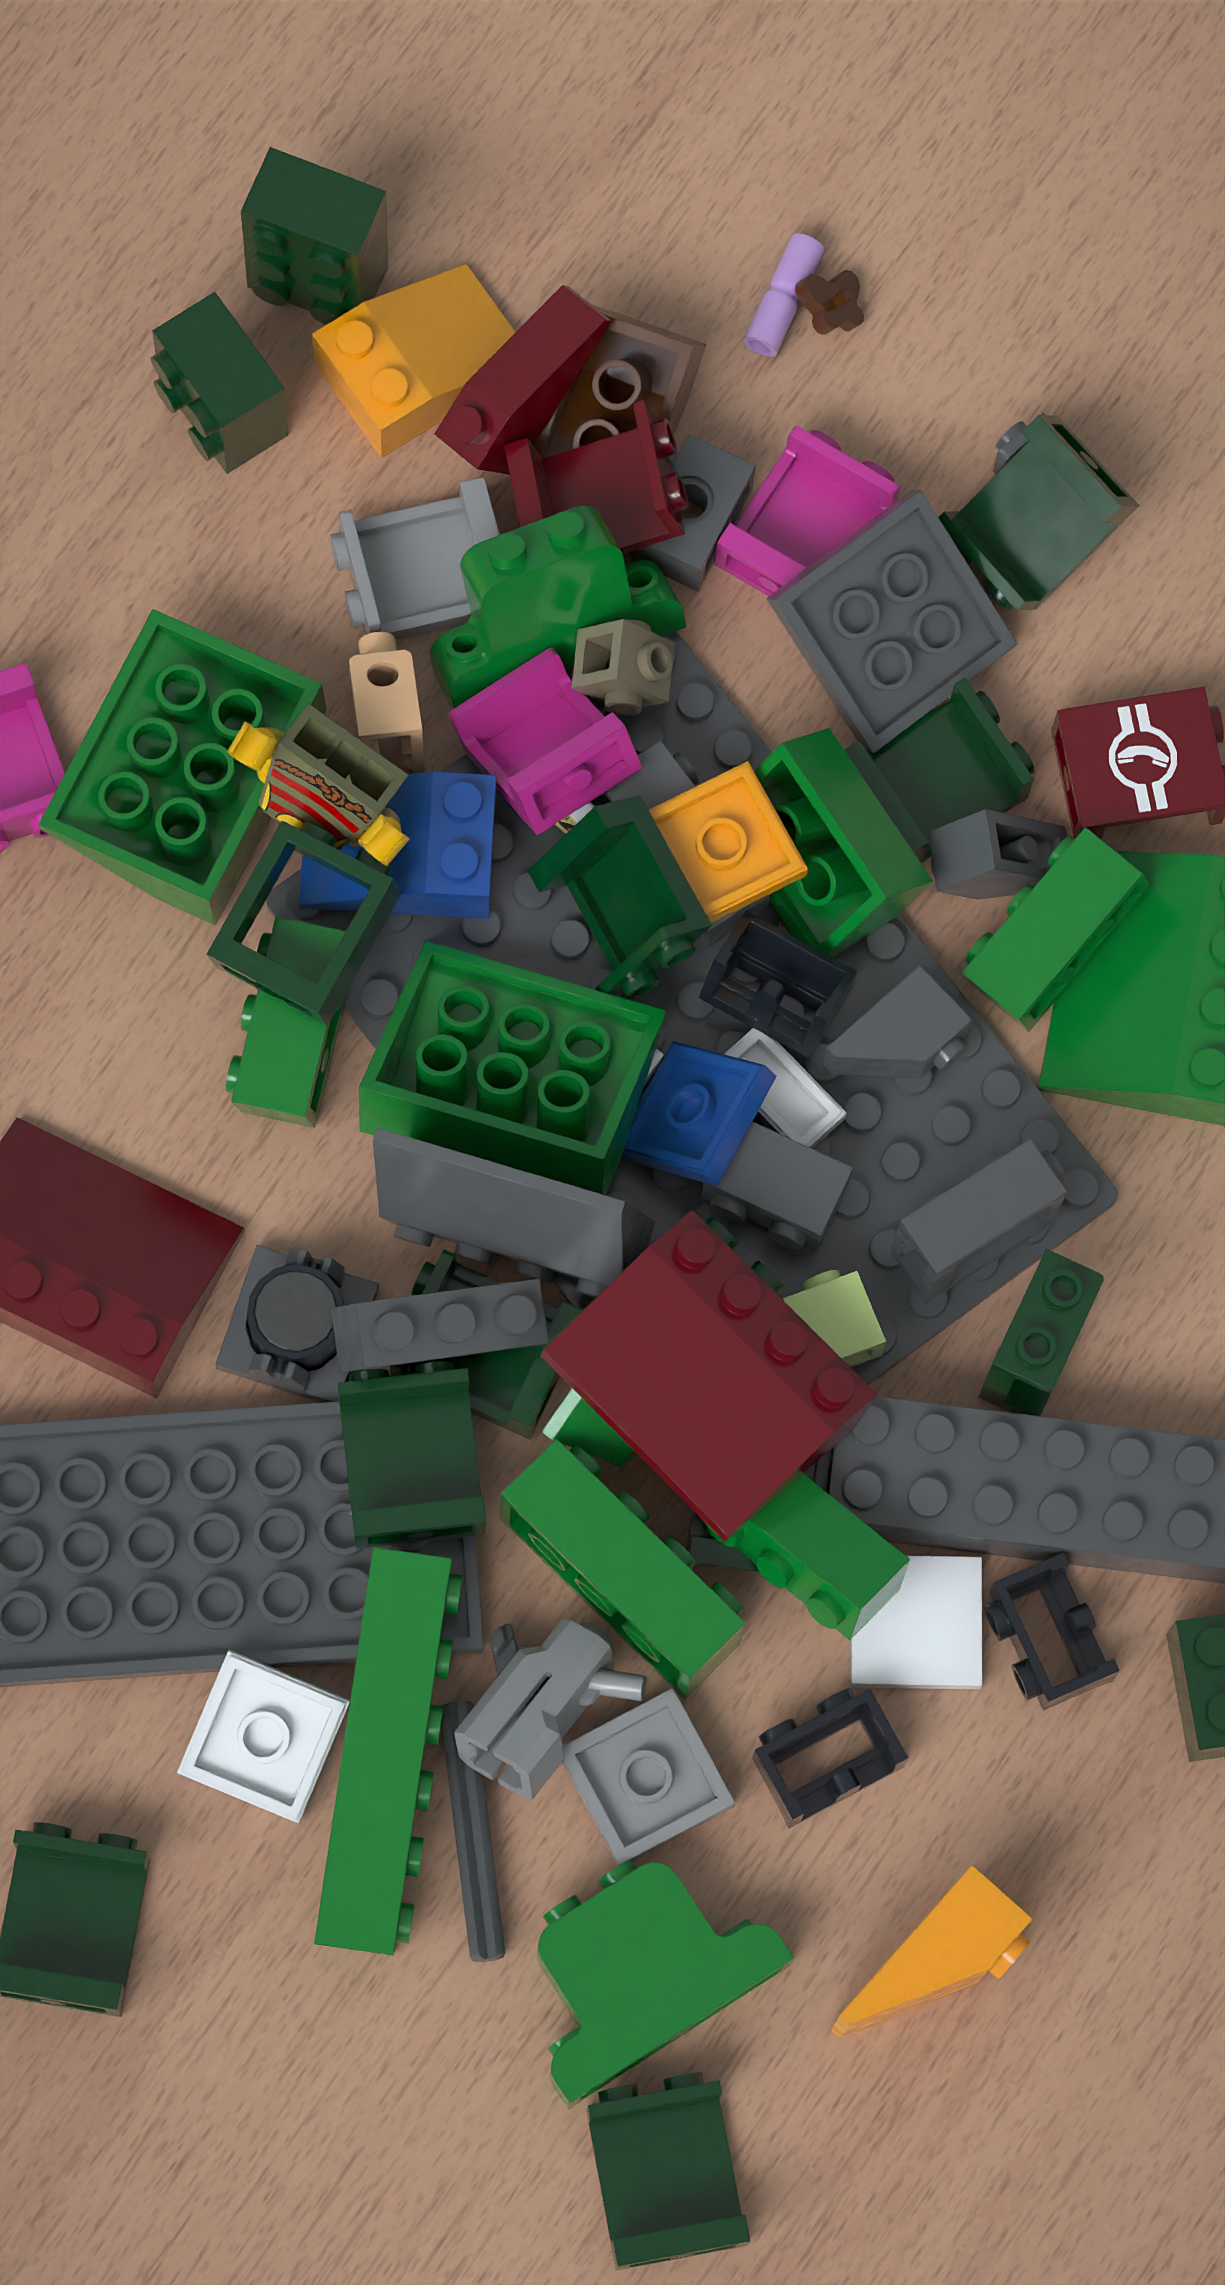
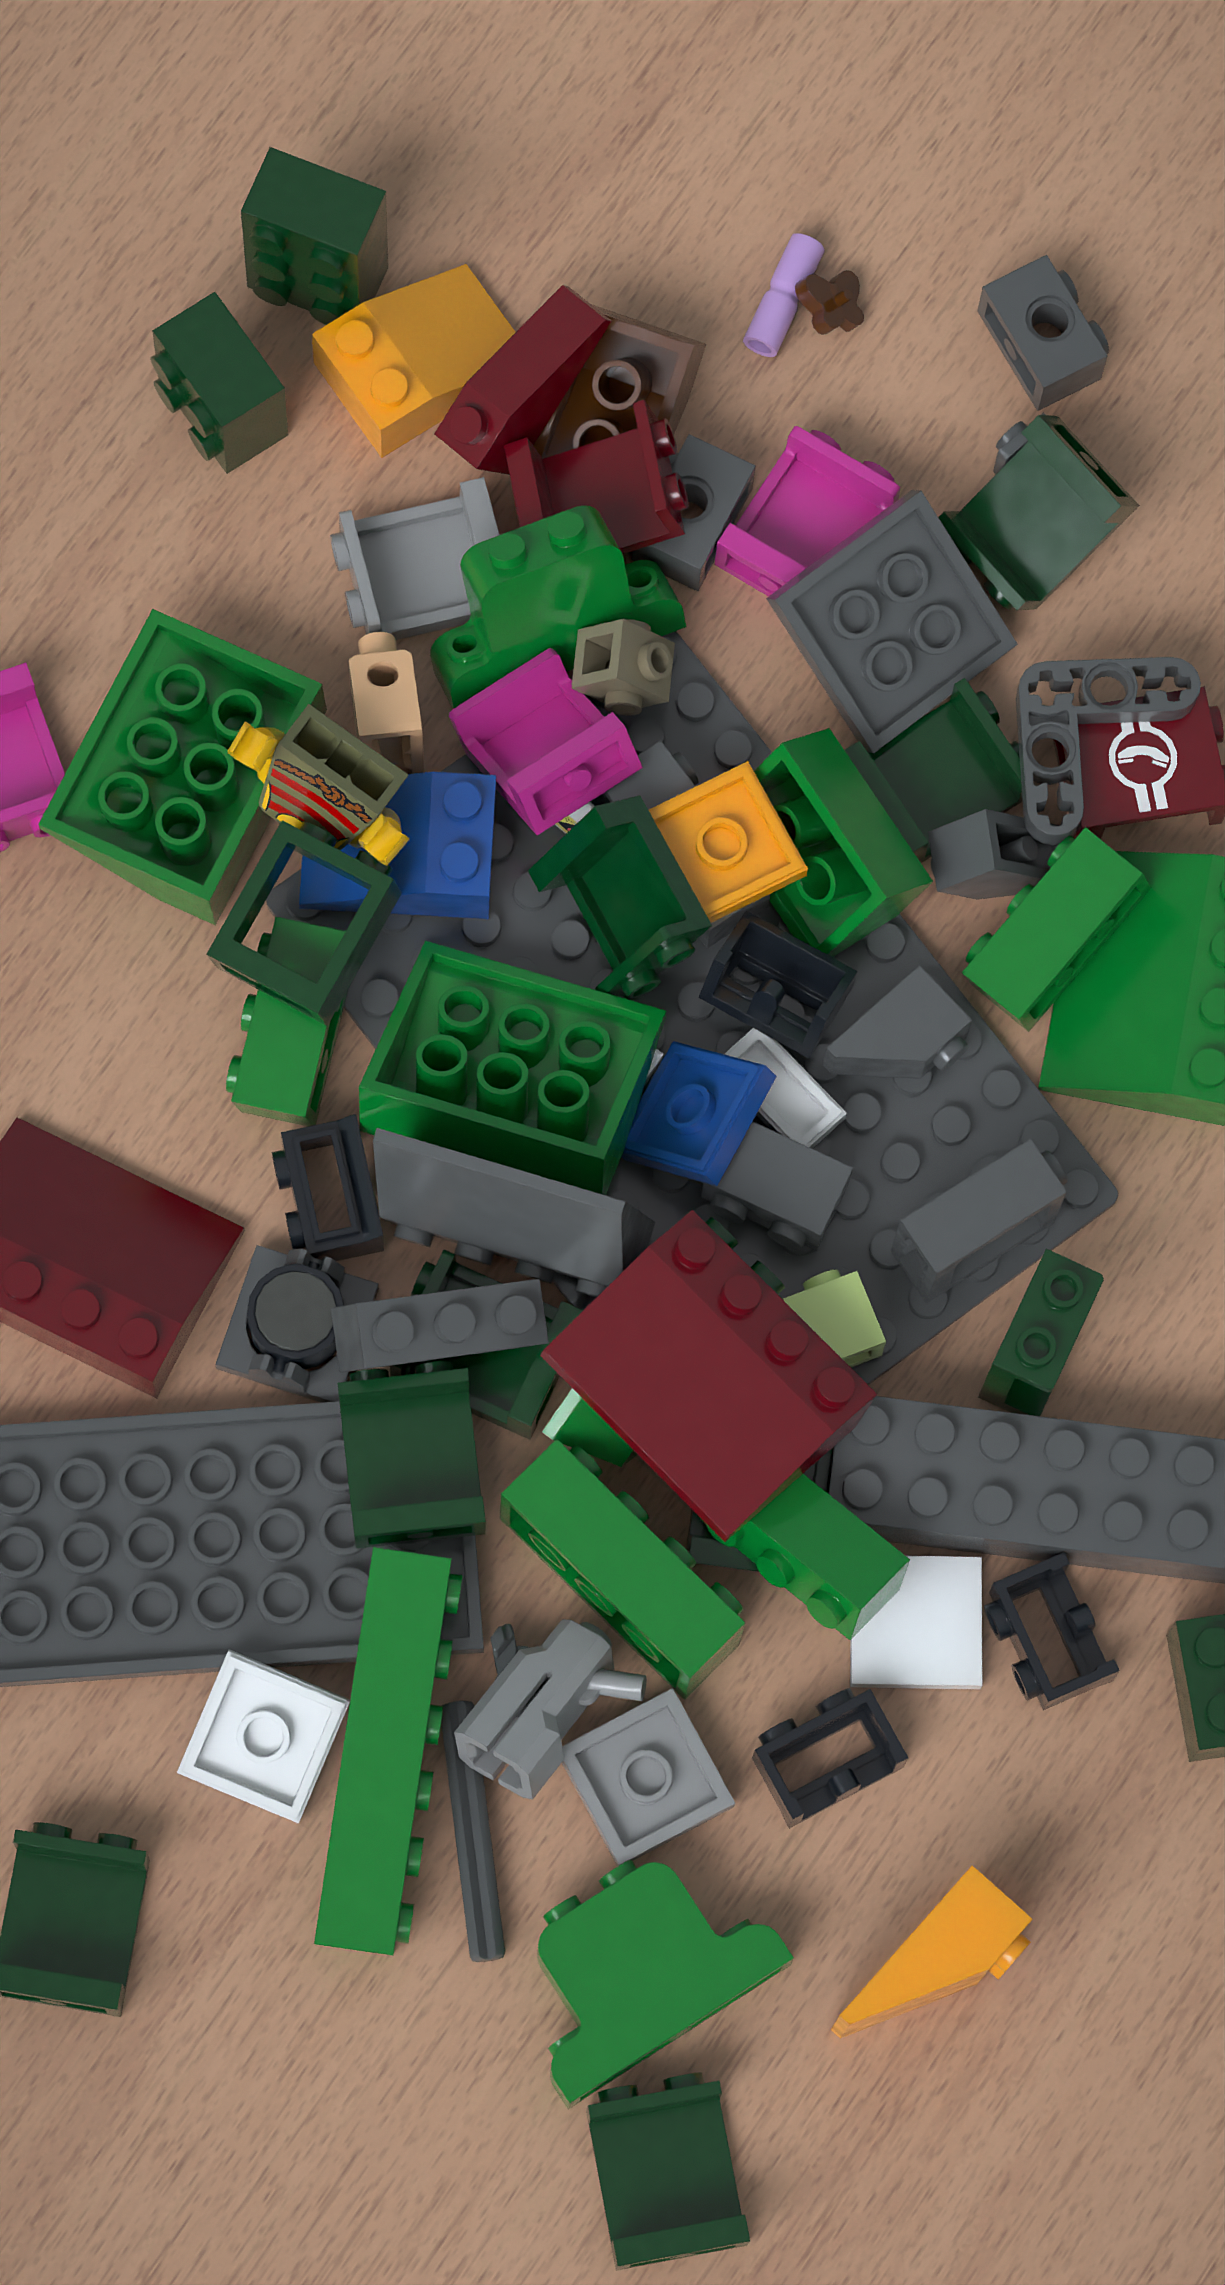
(365, 1233): none -> black window
(1044, 365): none -> dark grey brick
(1062, 720): none -> dark grey beam

